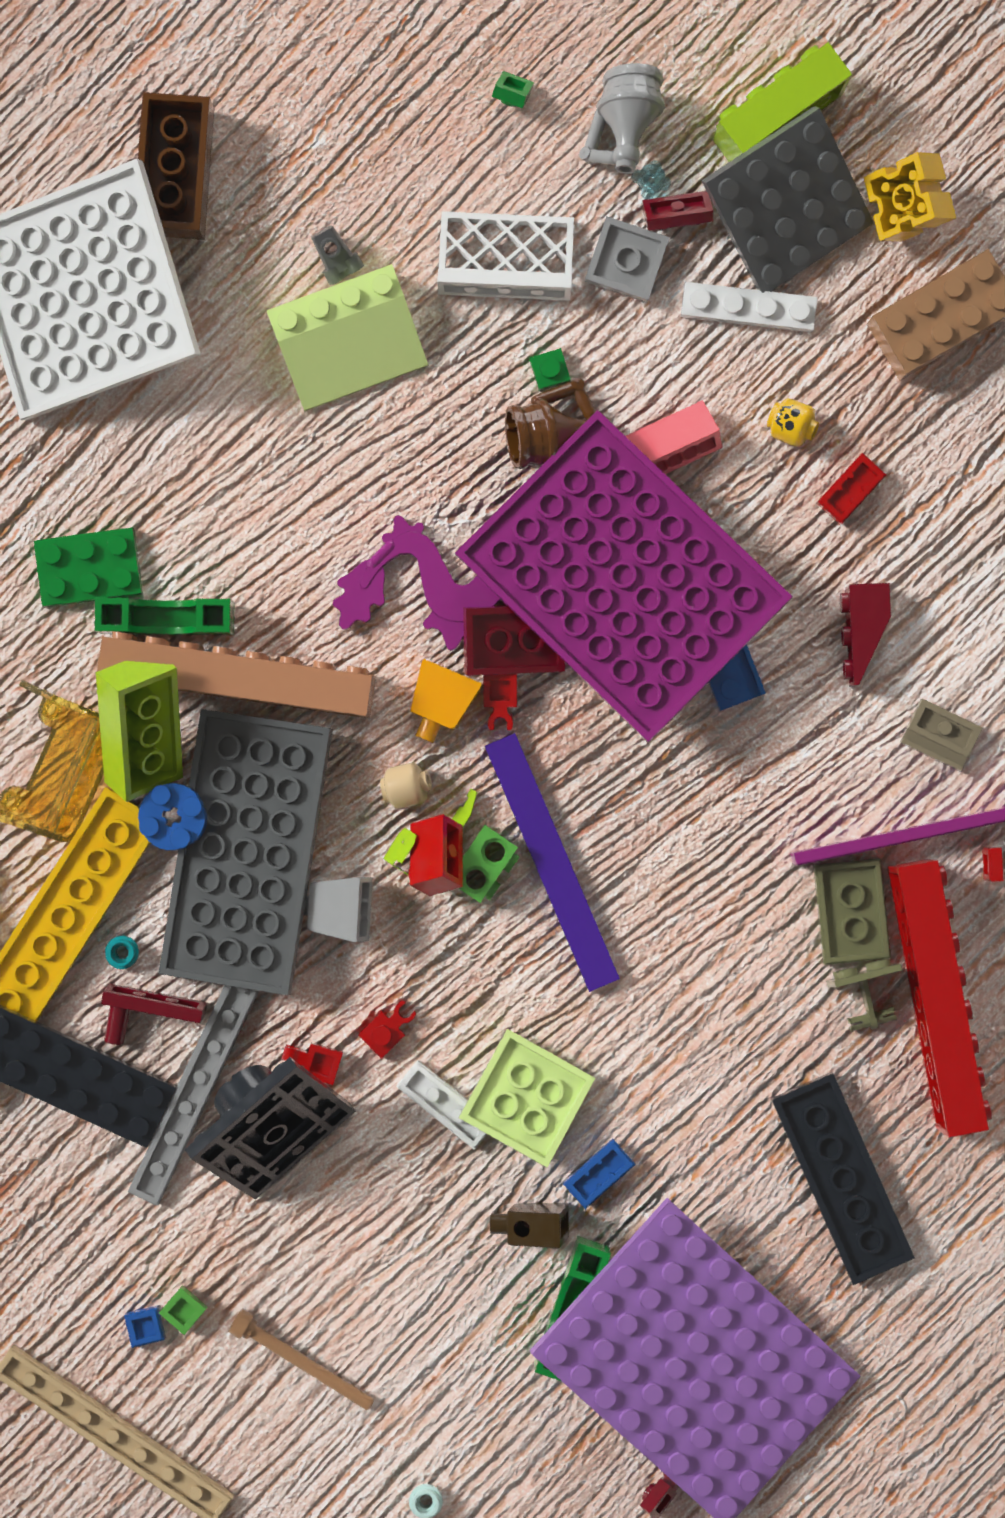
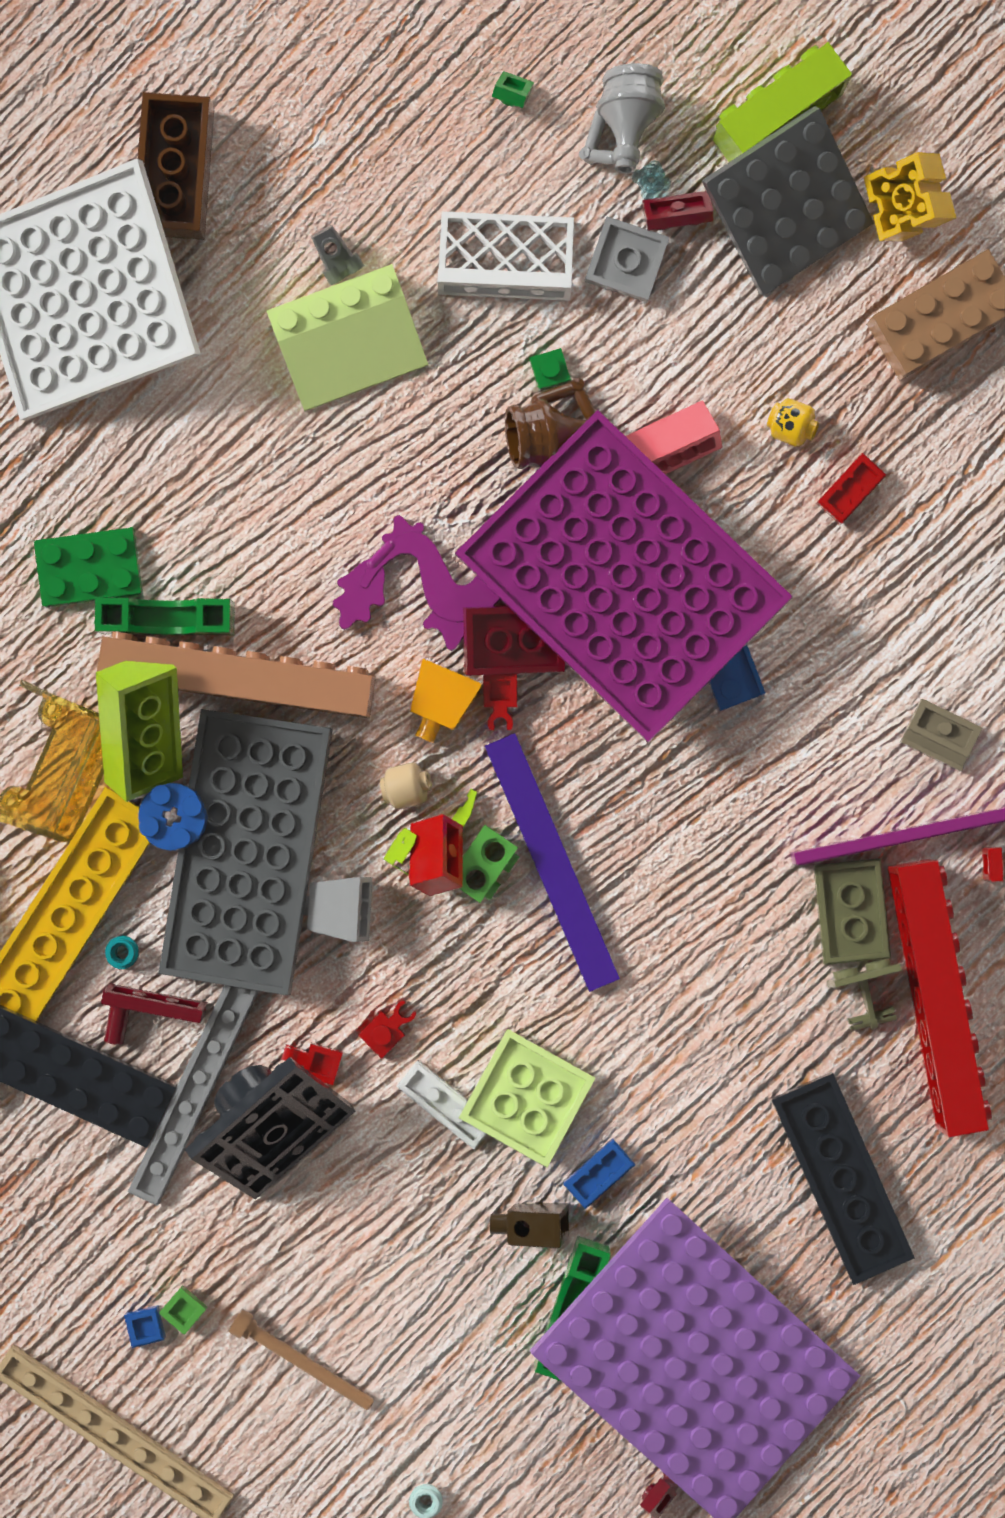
(748, 307): white plate -> none
(866, 618): dark red slope -> none

